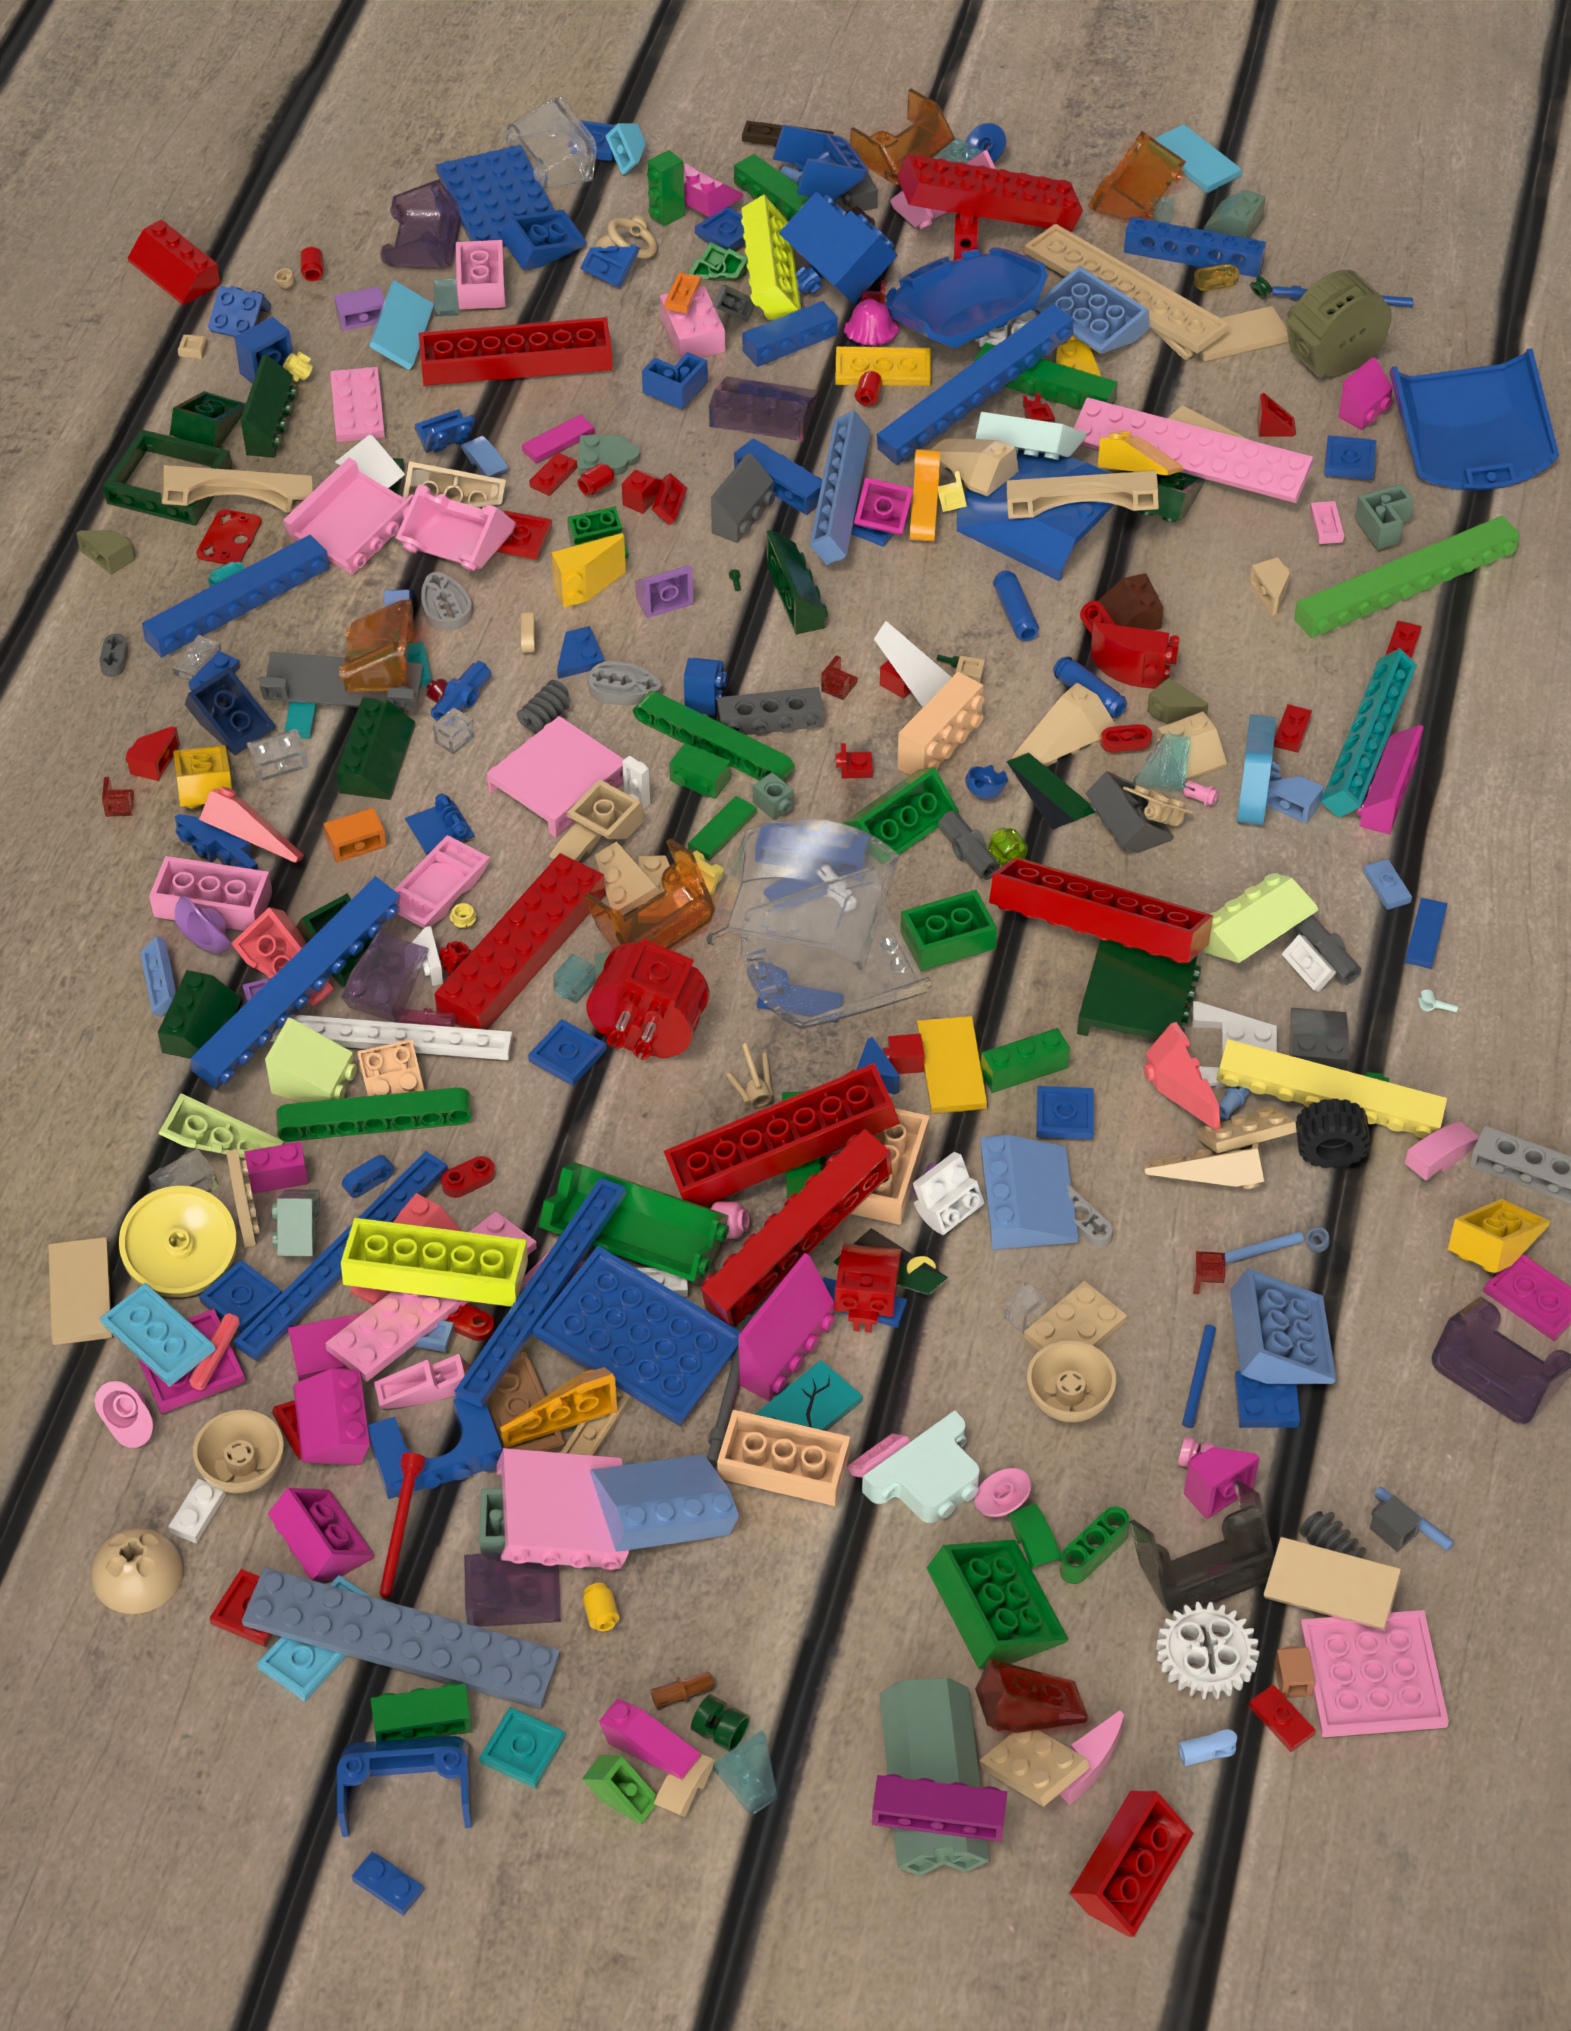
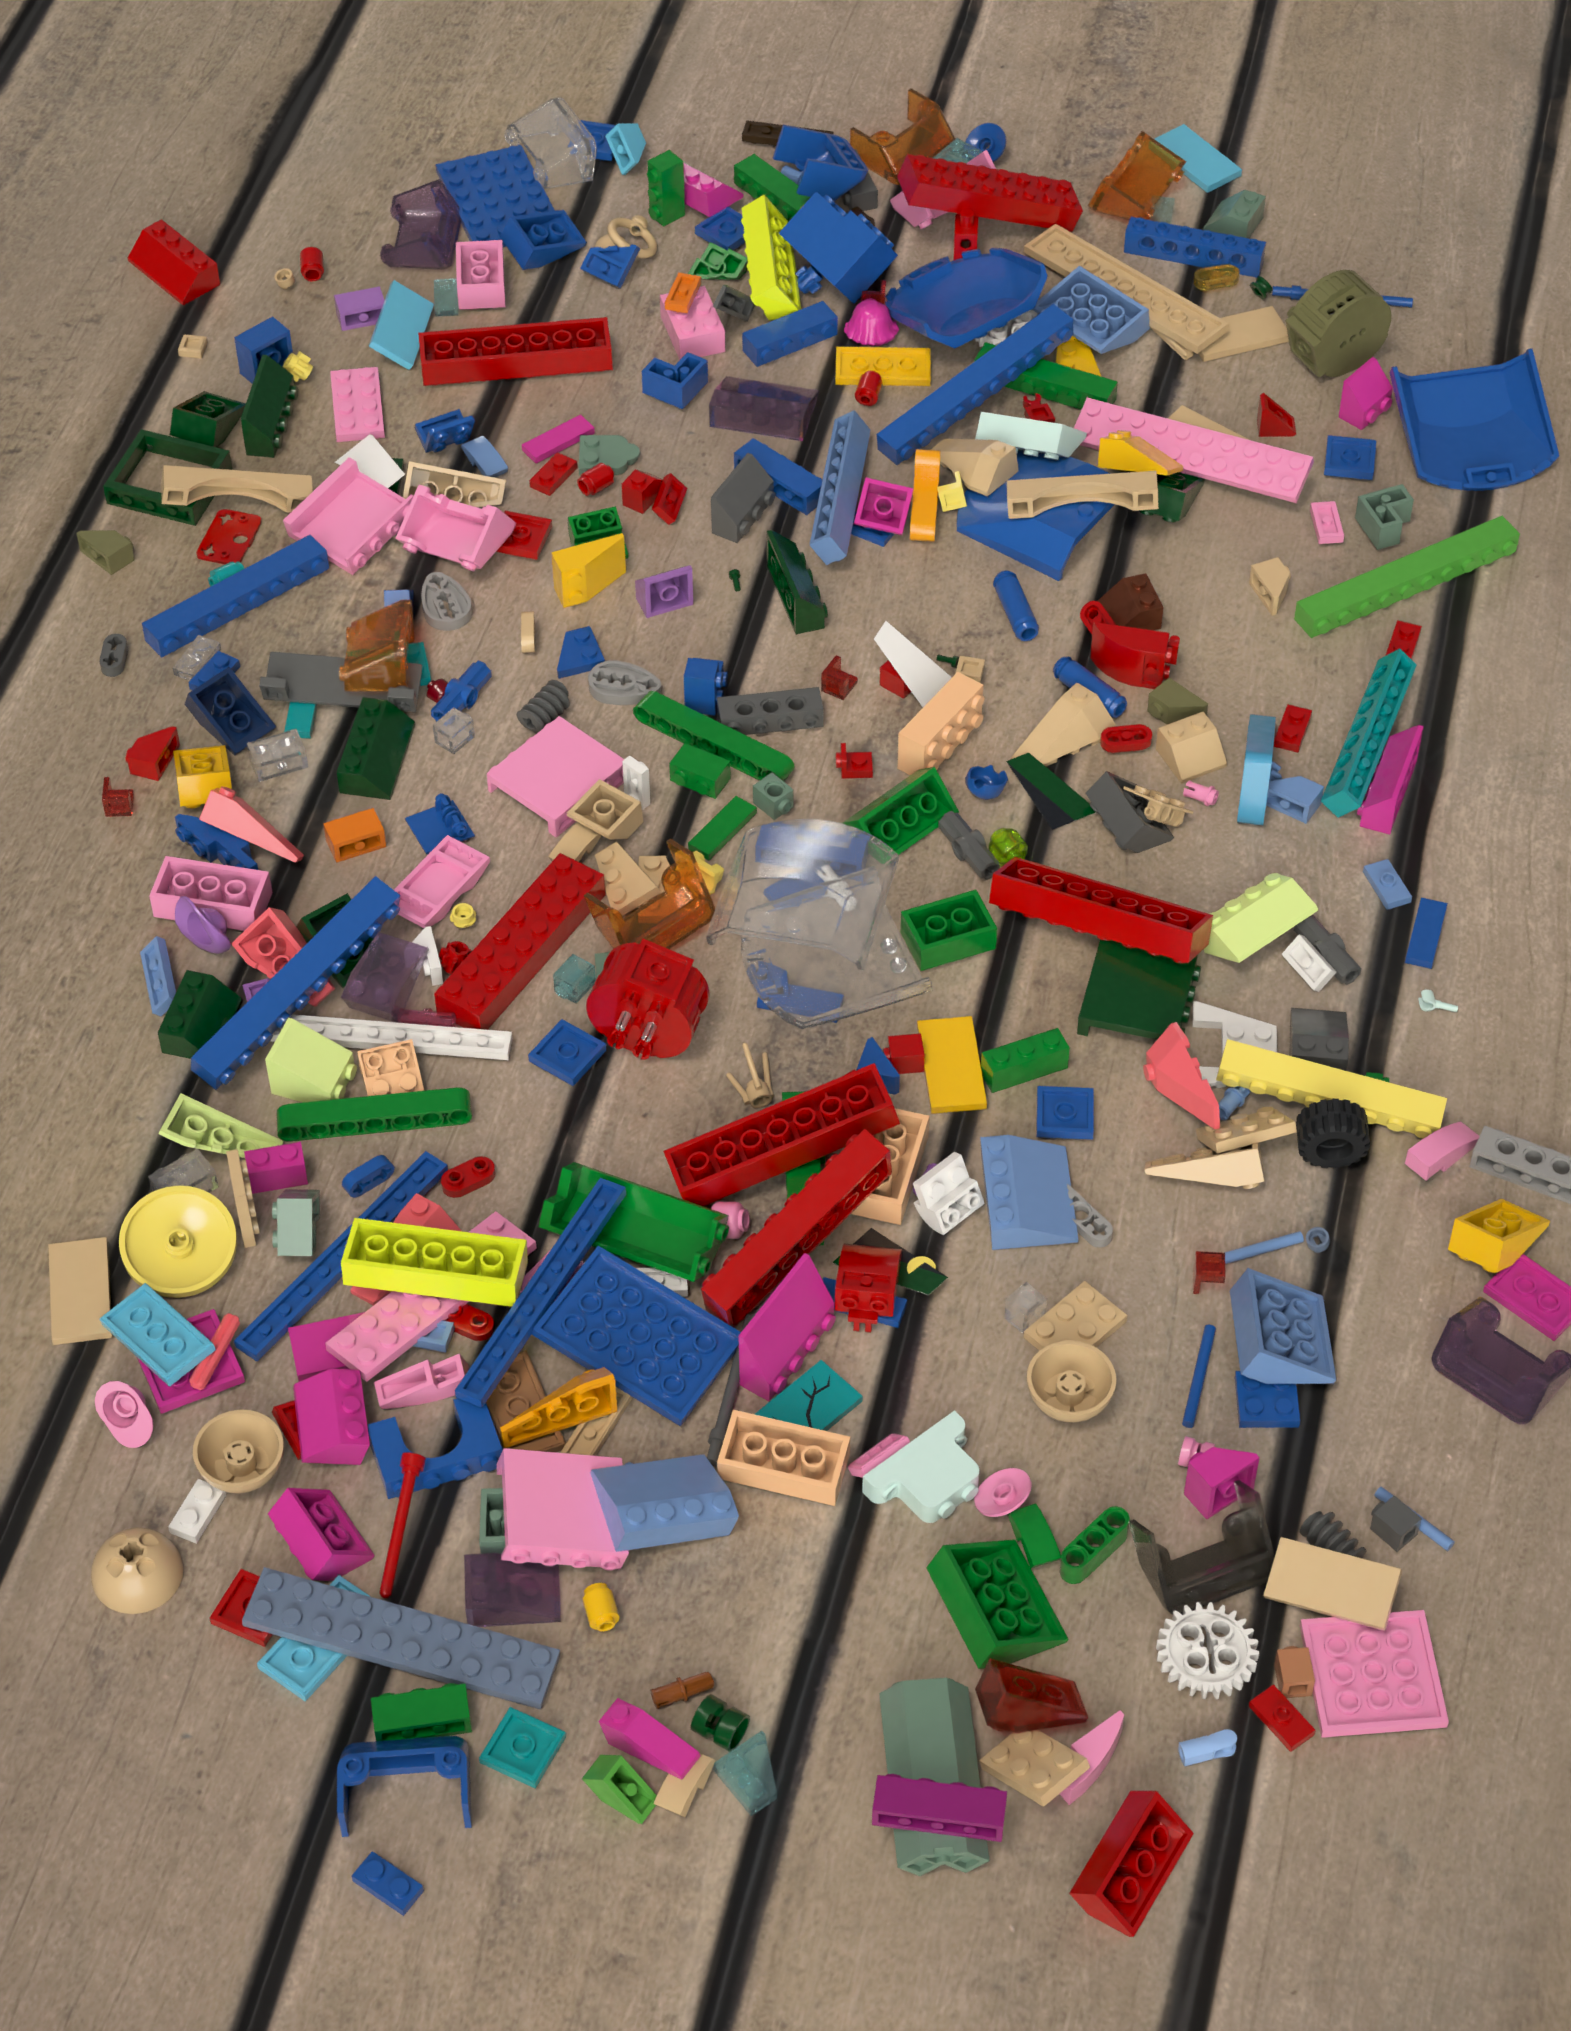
(236, 310): blue bracket -> none
(240, 1293): blue plate -> none
(1167, 763): clear light blue wing -> none

